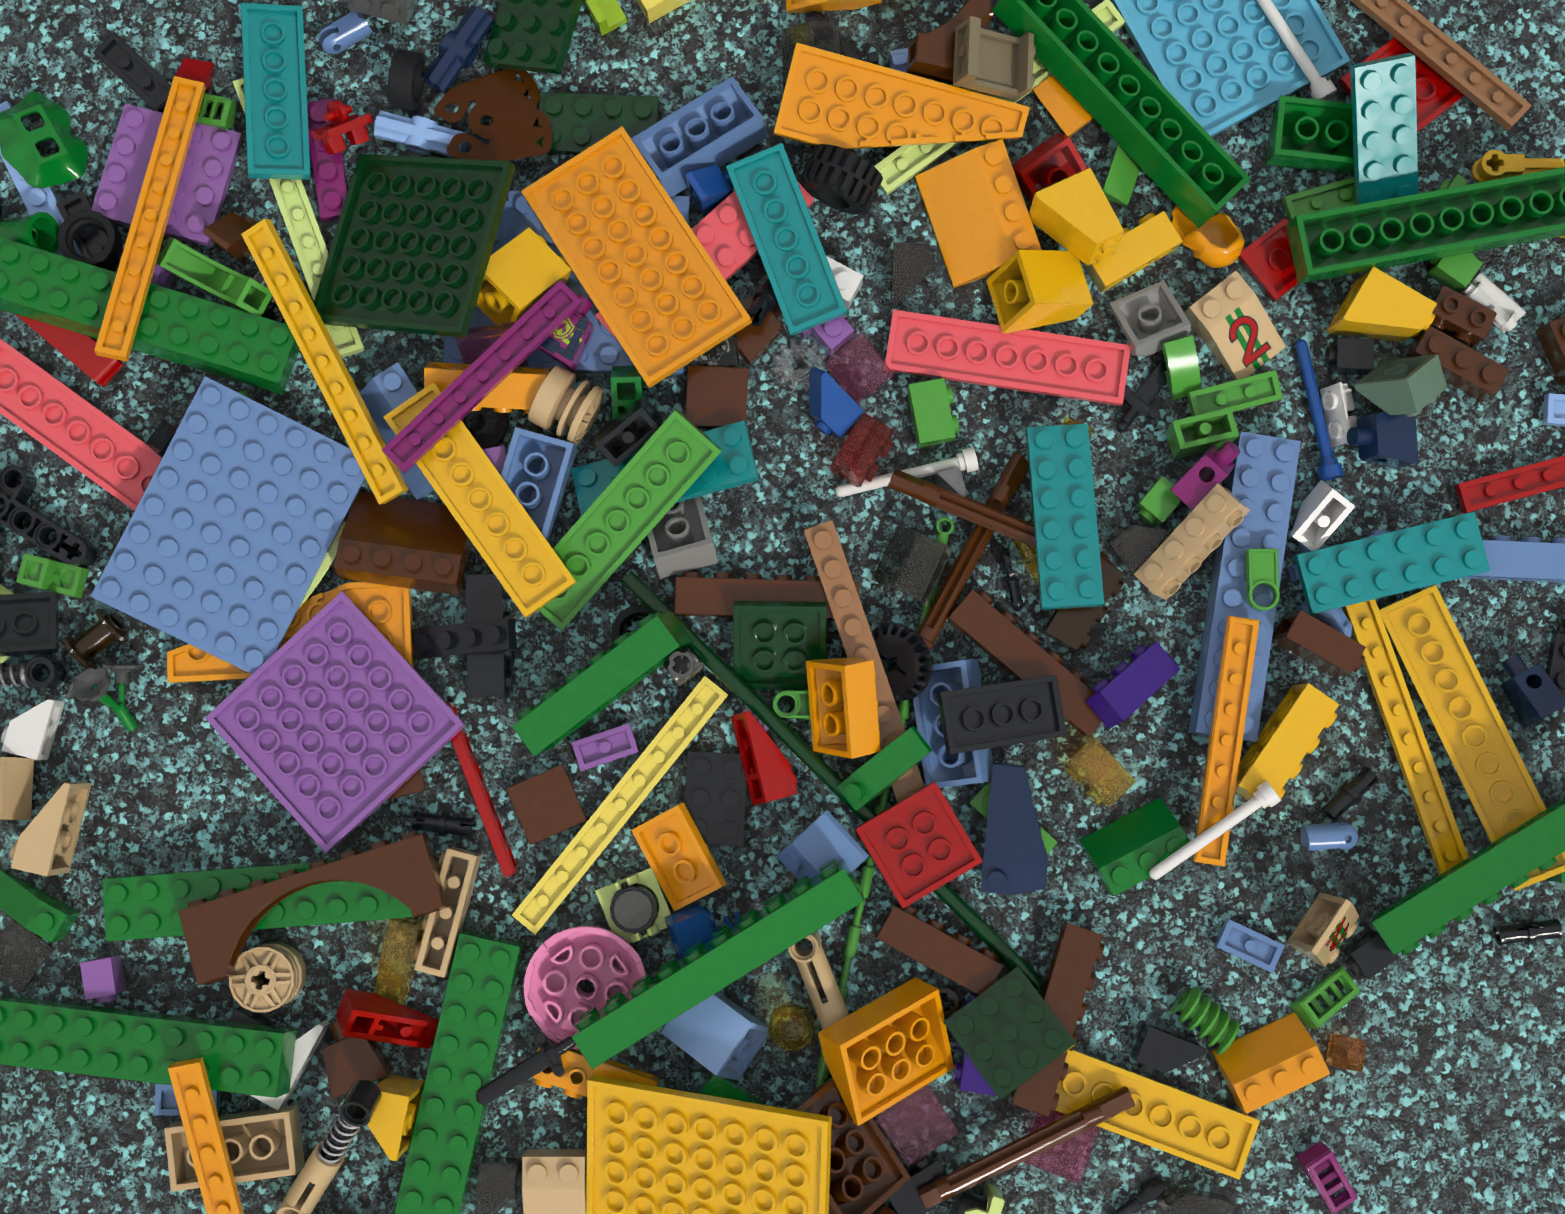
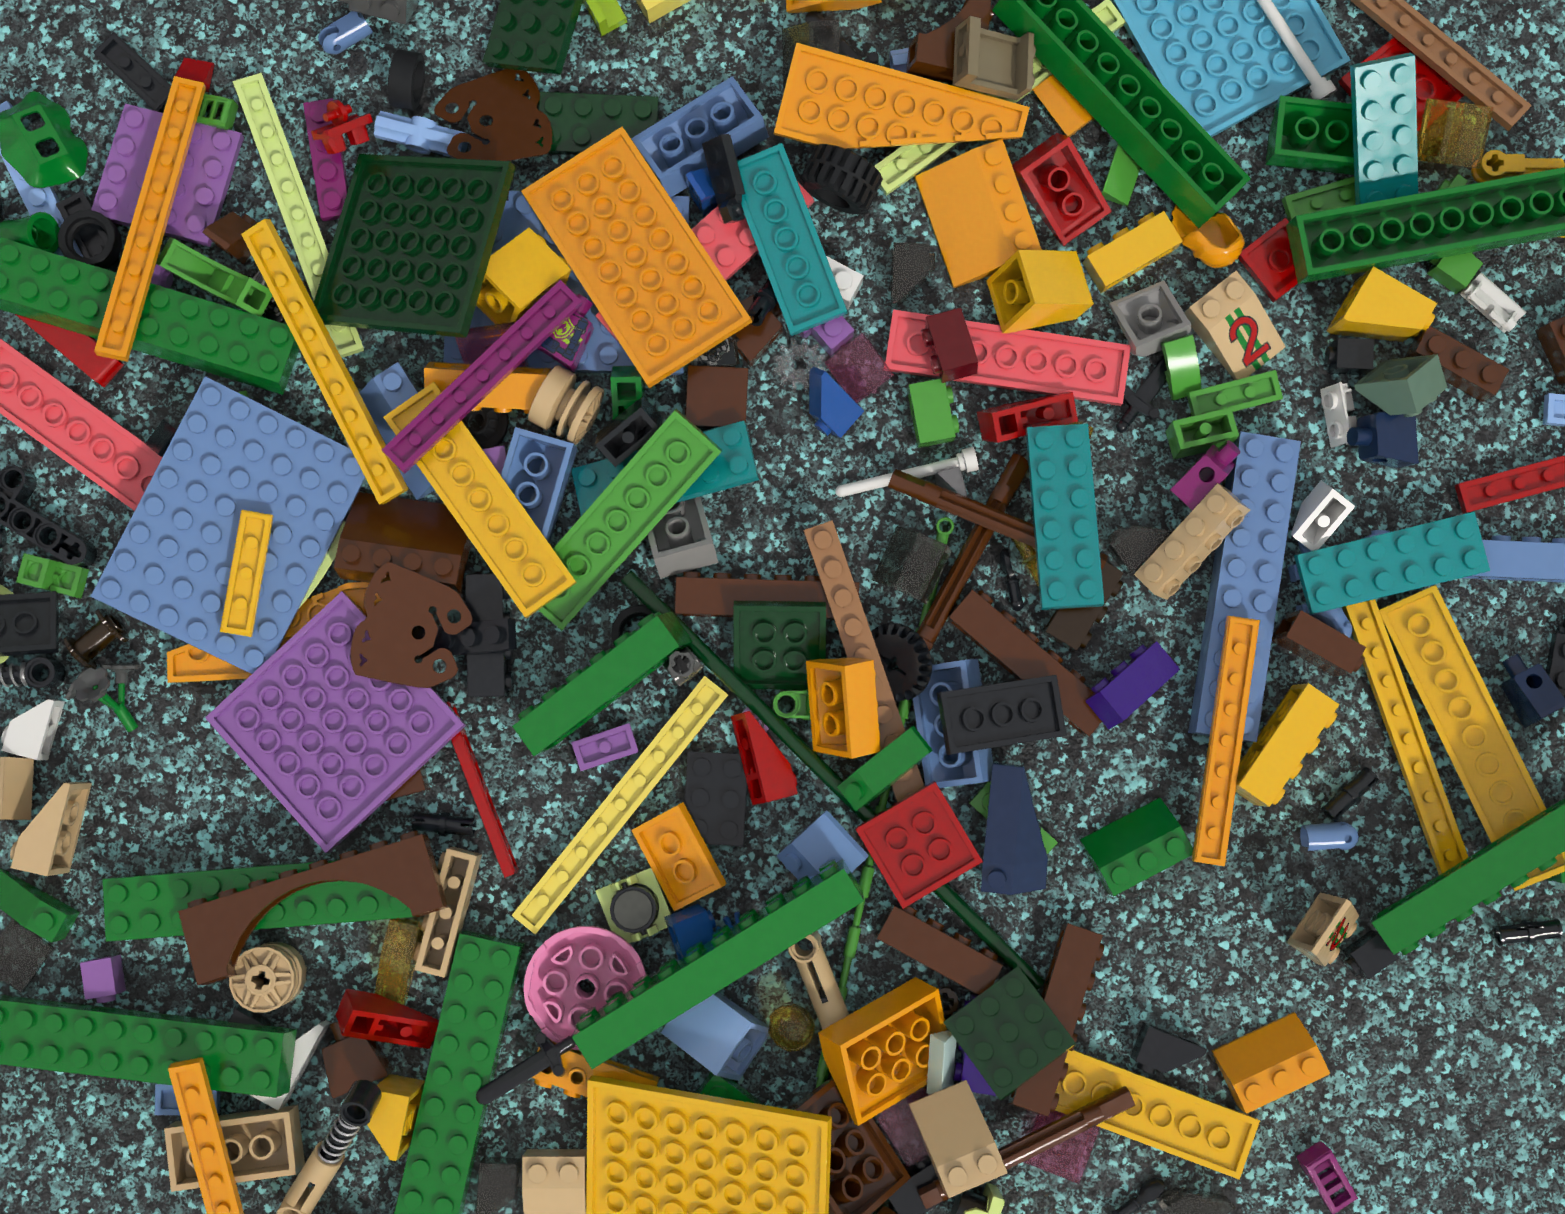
(246, 573): none -> yellow tile
(275, 91): teal plate -> none
(390, 627): none -> reddish brown piece
(458, 49): dark blue piece -> none
(546, 804): reddish brown tile -> none
(725, 177): none -> black hinge
(861, 451): clear red brick -> none
(941, 1061): none -> light aqua slope
(950, 344): none -> dark red brick
(957, 1139): none -> tan slope
(1012, 419): none -> red slope
(1078, 217): yellow slope -> none
(1098, 772): clear yellow brick -> none
(1157, 502): bright green brick -> none
(1207, 1018): bright green piece -> none
(1249, 945): medium blue plate -> none
(1262, 568): bright green piece -> none
(1263, 797): white piece -> none
(1315, 1020): bright green slope -> none
(1329, 465): blue piece -> none
(1346, 1052): clear orange slope -> none
(1453, 132): none -> clear yellow brick
(1461, 317): reddish brown bracket -> none

